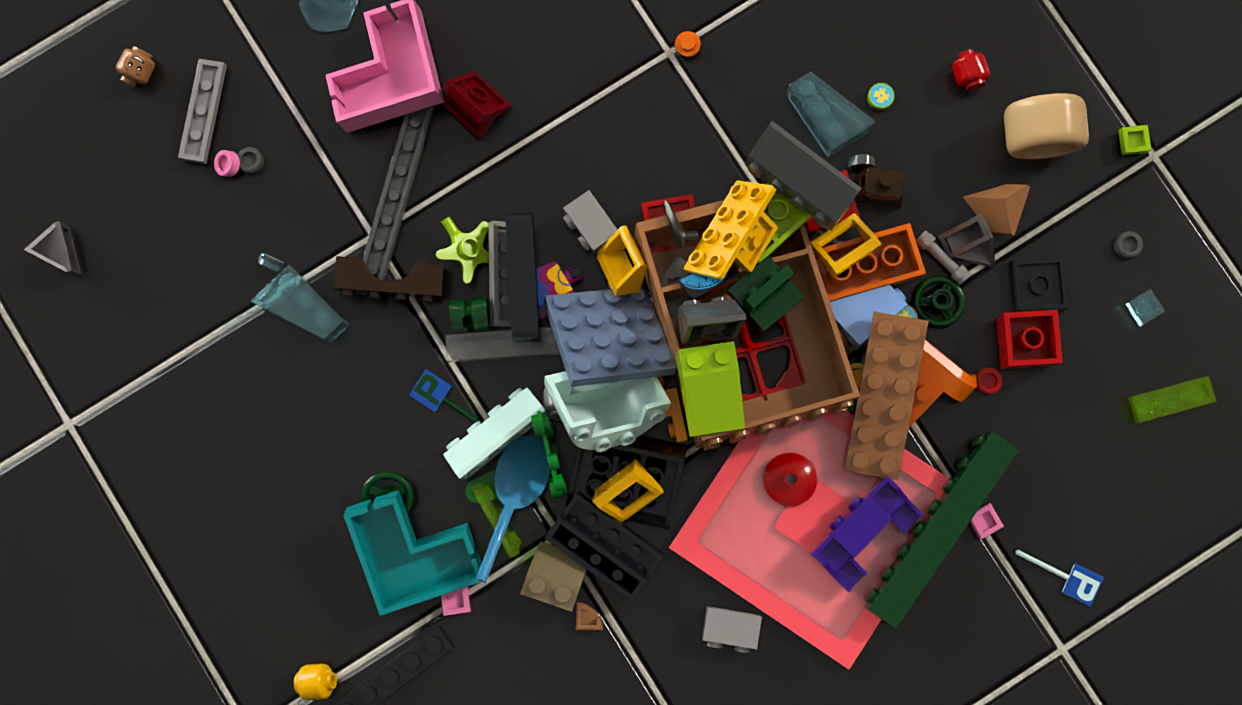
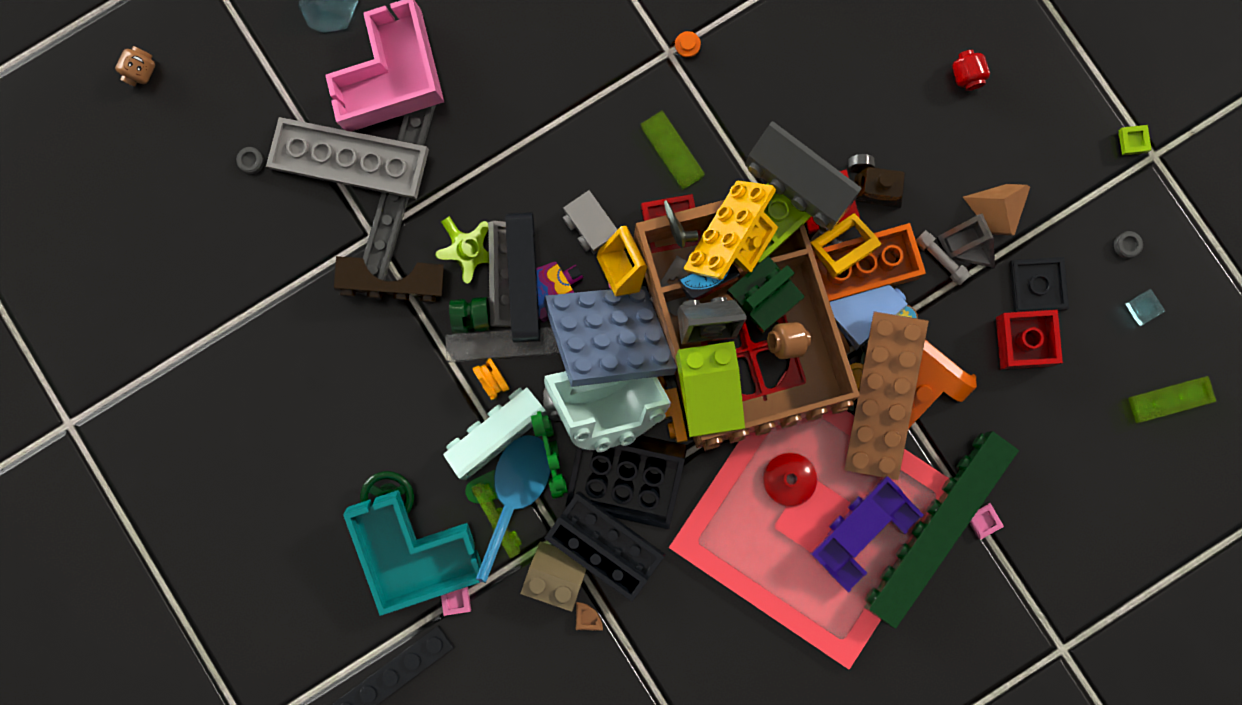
(57, 248): flat silver slope -> none
(202, 111): light grey plate -> none
(226, 163): bright pink tile -> none
(270, 262): clear light blue tile -> none
(299, 302): clear light blue wedge -> none
(315, 682): yellow head -> none
(347, 158): none -> light grey plate
(432, 391): piece -> none
(474, 102): dark red bracket -> none
(491, 378): none -> light orange wheel
(621, 481): yellow tile -> none
(672, 150): none -> clear neon green plate
(731, 628): light grey brick -> none
(788, 340): none -> medium nougat head
(827, 113): clear light blue wedge -> none
(880, 96): tile -> none
(944, 293): dark green piece -> none
(988, 381): red tile -> none
(1046, 126): tan wheel -> none
(1080, 583): piece -> none

